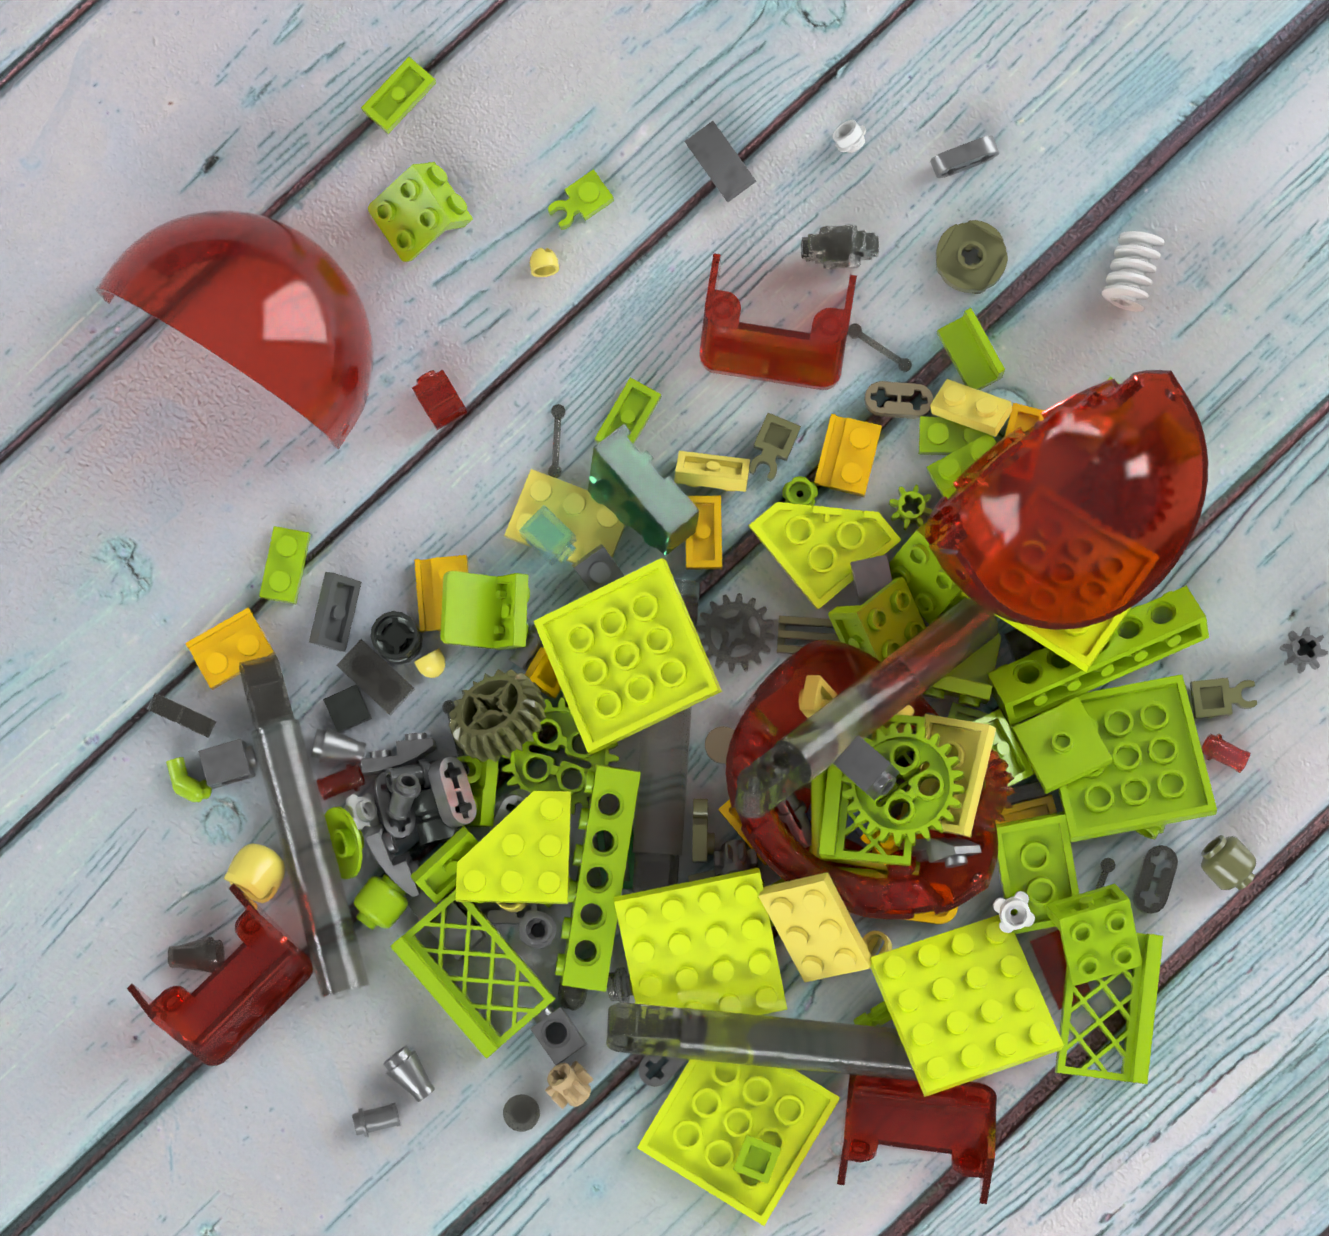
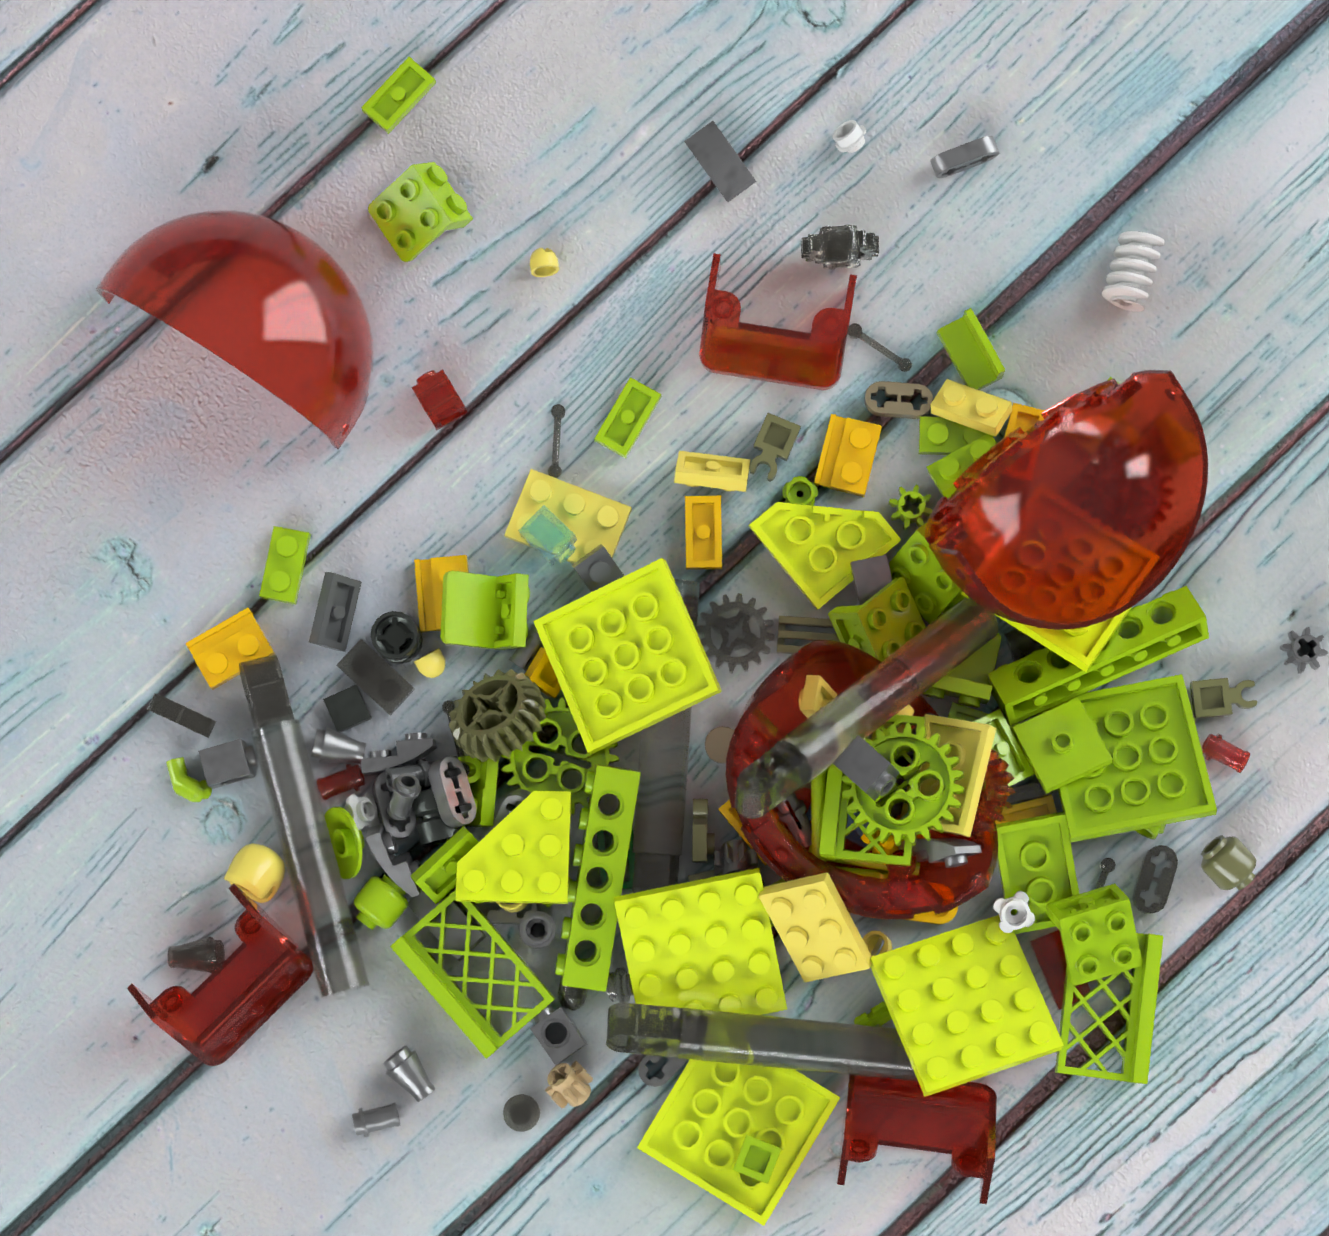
(585, 197): lime plate -> none
(638, 493): clear green wedge -> none
(965, 237): olive plate -> none

